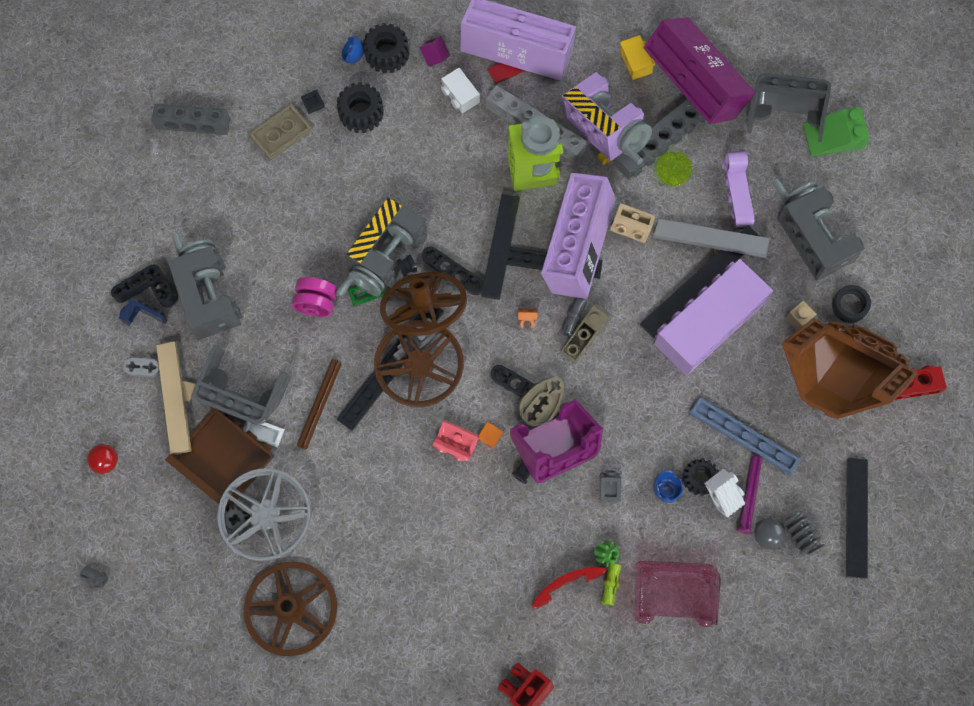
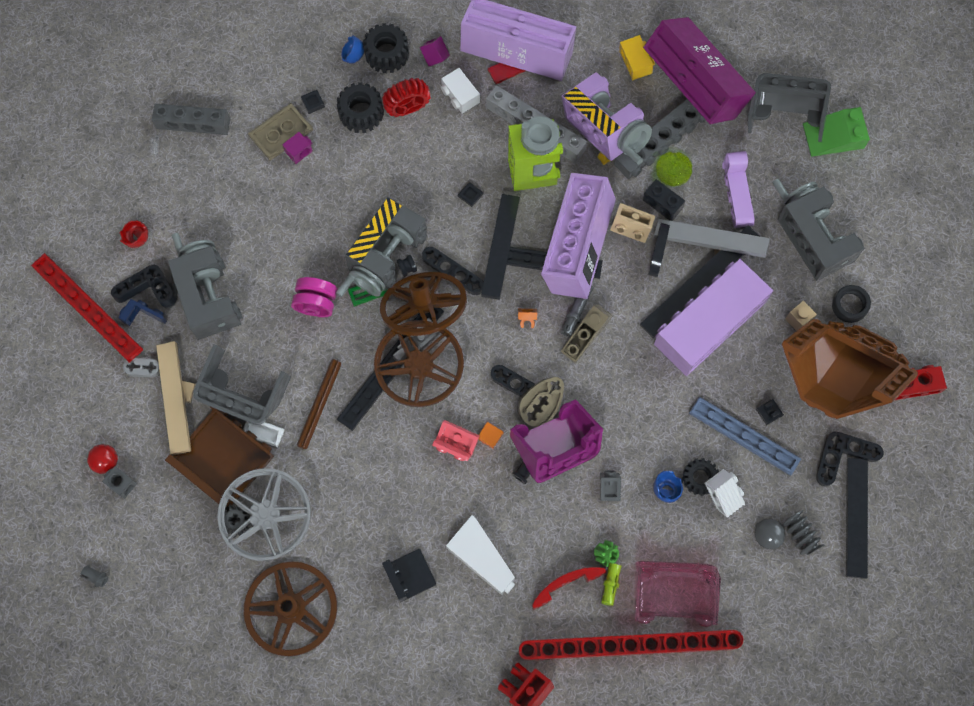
(87, 308): none -> red tile
(124, 488): none -> dark grey brick
(138, 229): none -> red hair
(297, 147): none -> magenta brick
(406, 97): none -> red gear
(409, 575): none -> black bracket
(470, 194): none -> black tile
(480, 555): none -> white slope
(640, 645): none -> red beam
(659, 250): none -> black piece
(663, 200): none -> black brick
(750, 495): magenta axle -> none
(769, 412): none -> black tile
(843, 447): none -> black beam

